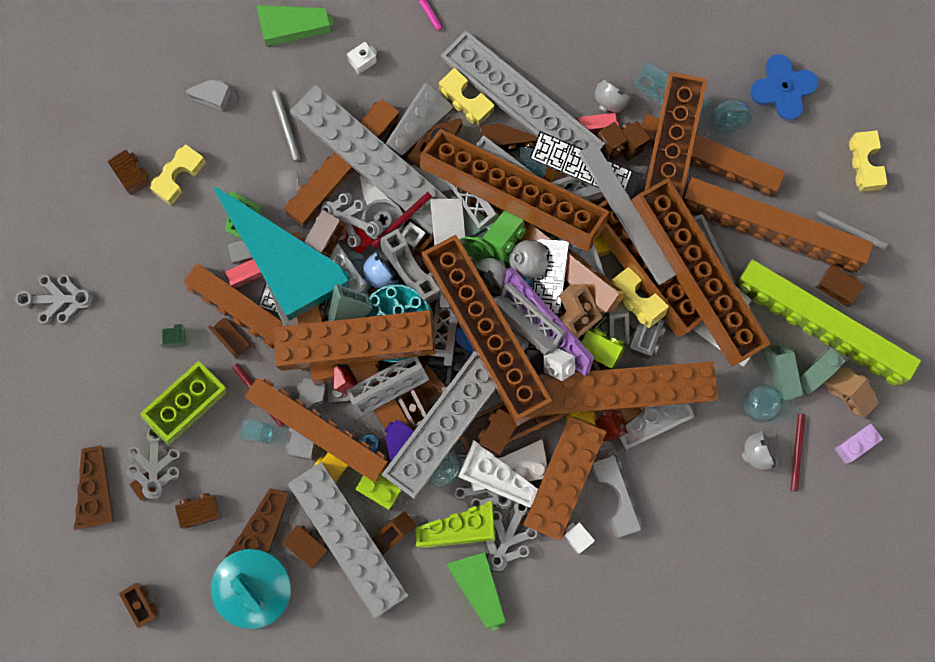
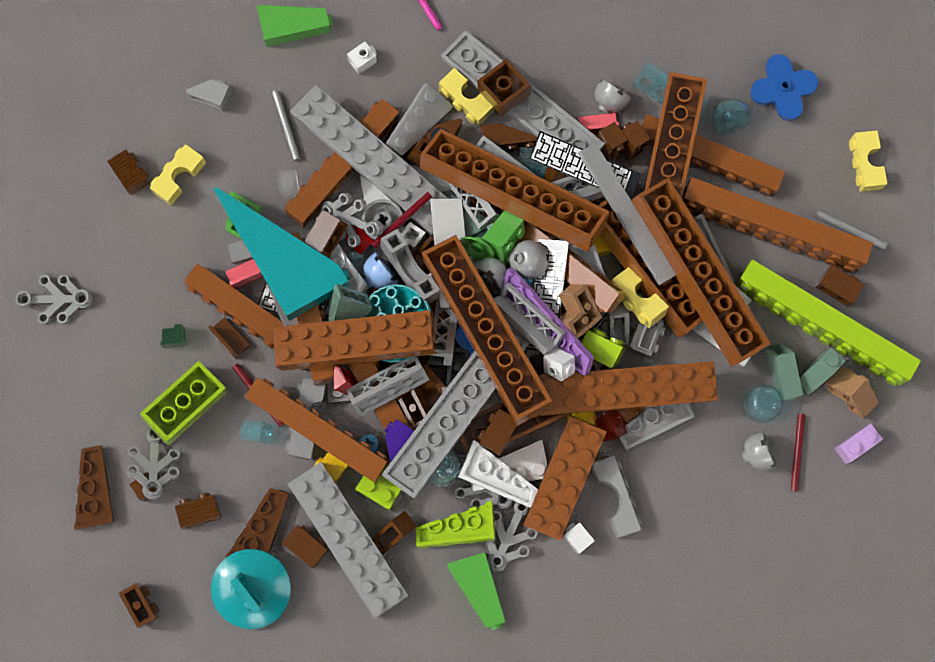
(504, 87): none -> reddish brown brick

